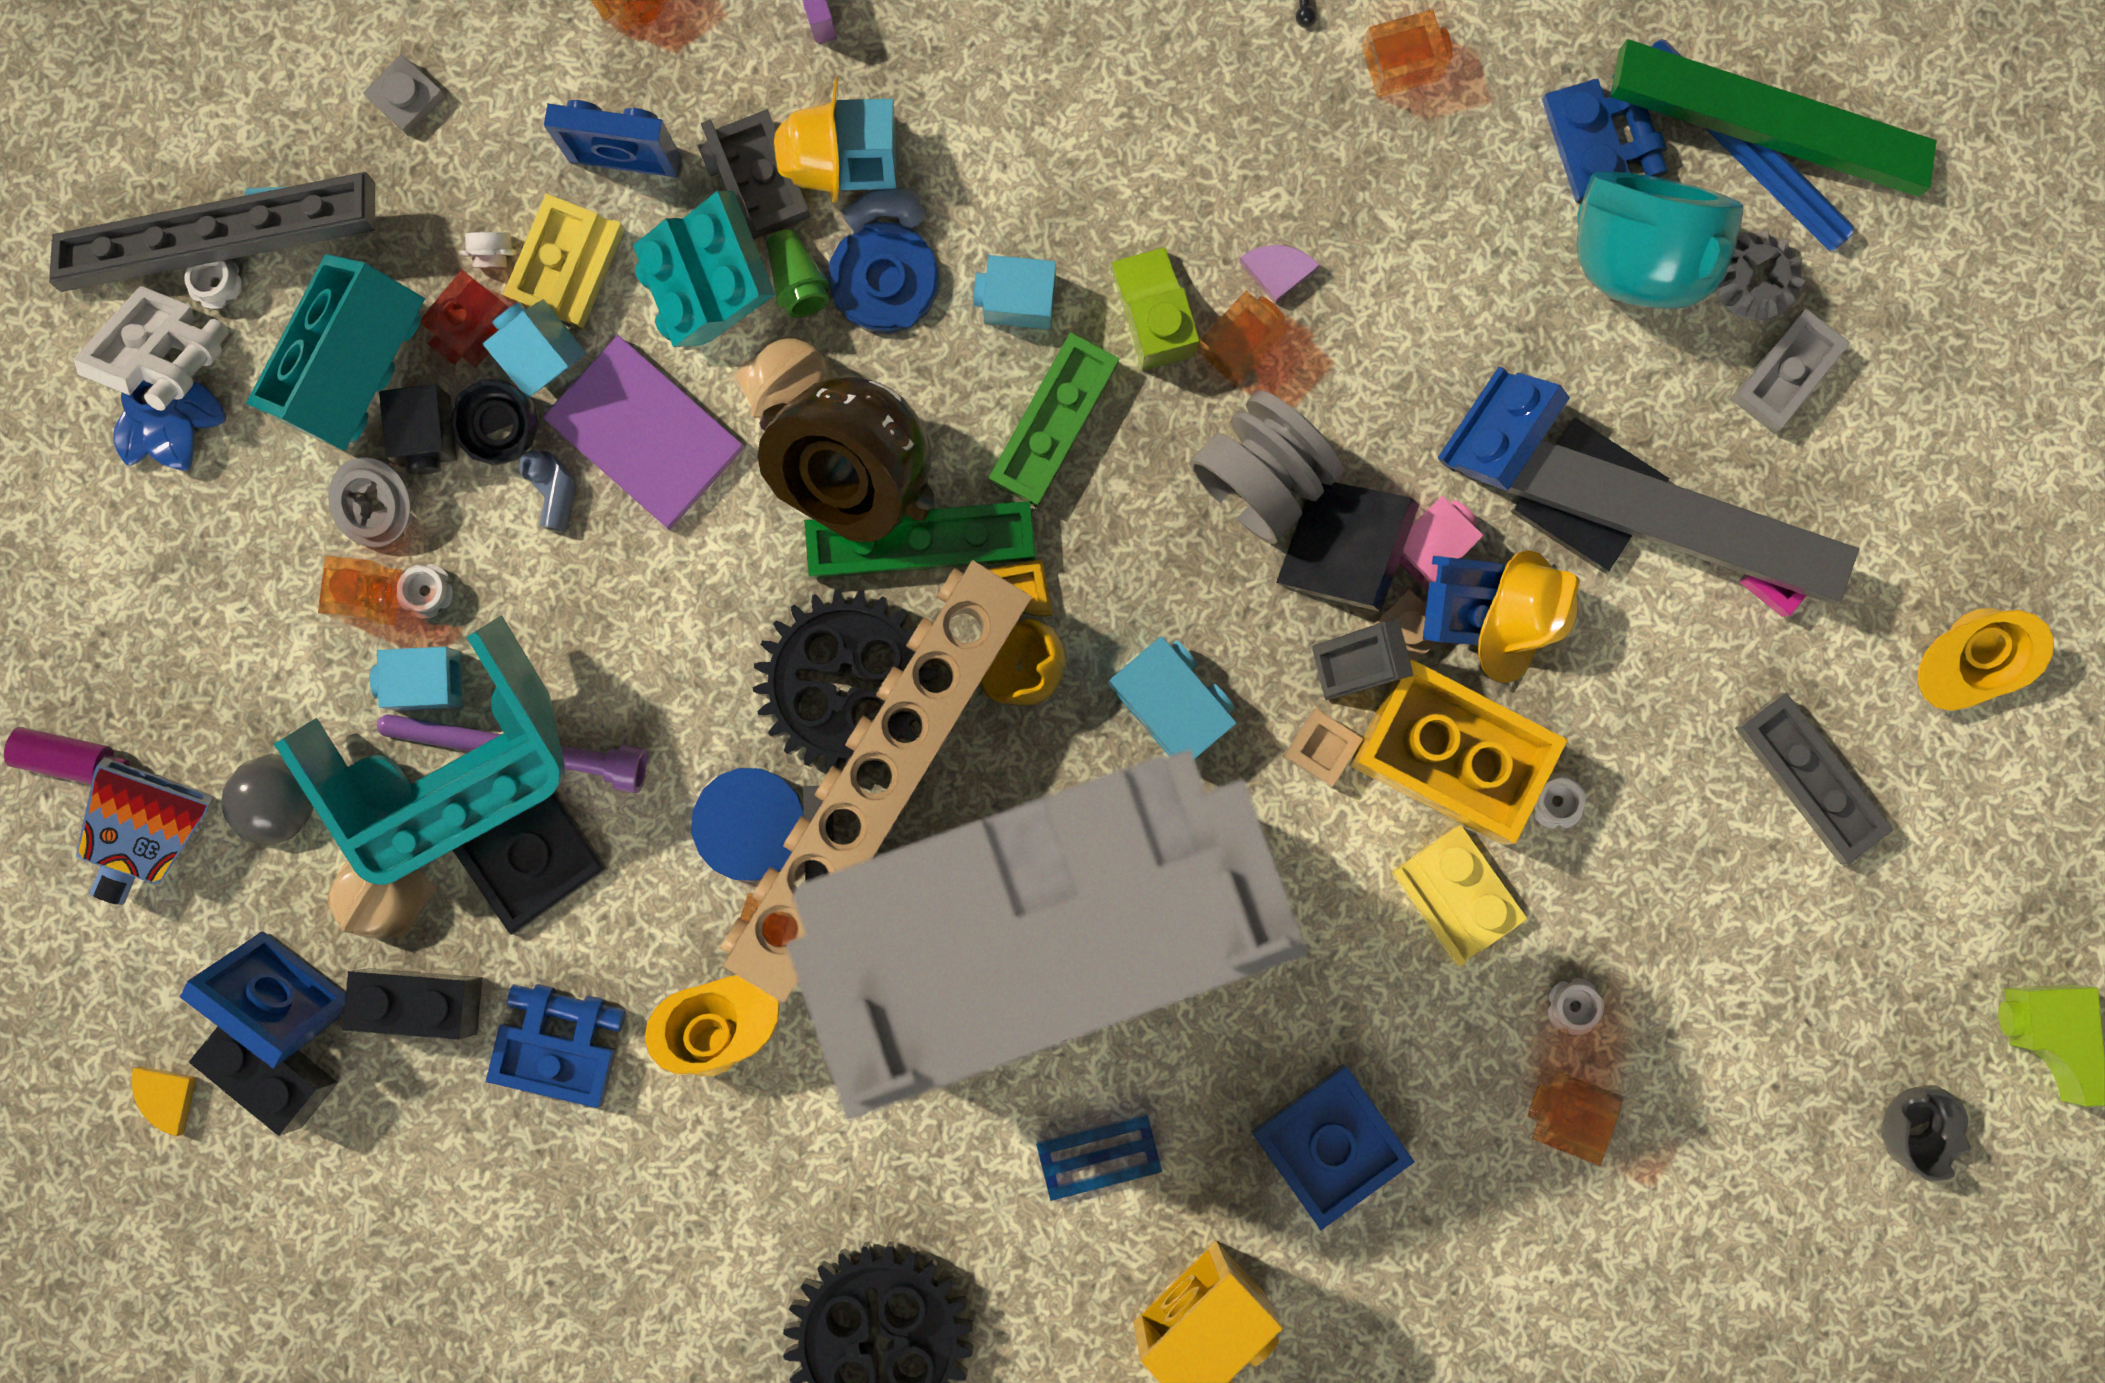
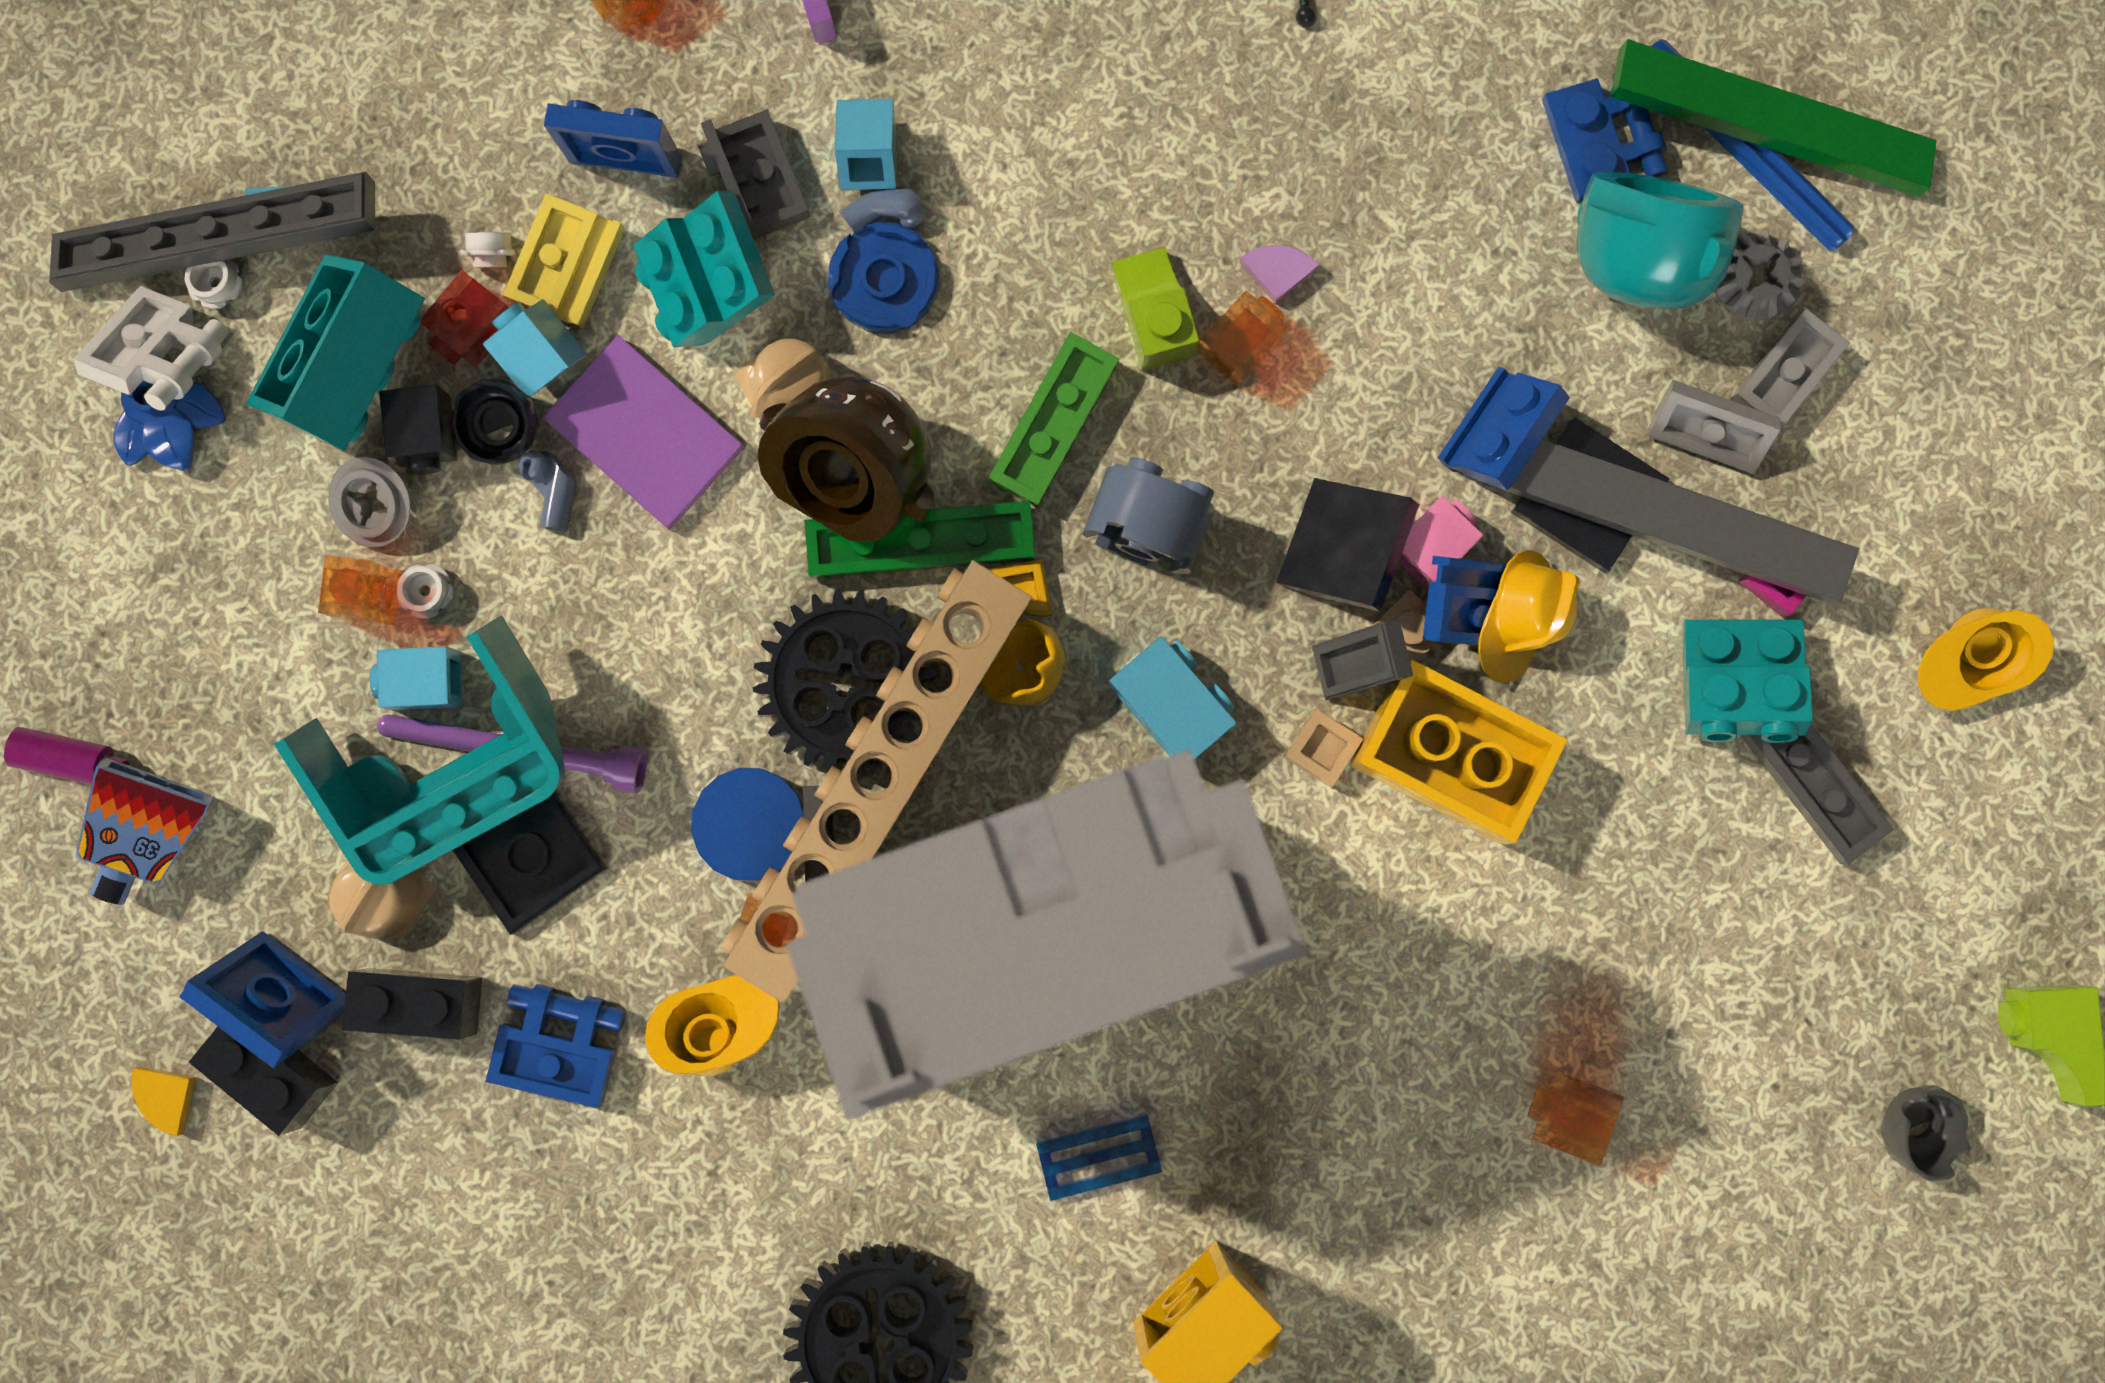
(265, 801): dark grey hair -> none
(404, 94): light grey plate -> none
(796, 276): bright green cone -> none
(809, 148): yellow piece -> none
(1016, 292): medium azure brick -> none
(1150, 515): none -> sand blue brick
(1276, 456): light grey wheel -> none
(1332, 1146): blue plate -> none
(1406, 53): clear orange brick -> none
(1459, 895): light yellow plate -> none
(1572, 804): white plate -> none
(1590, 1008): white plate -> none
(1714, 427): none -> light grey plate
(1746, 679): none -> teal plate

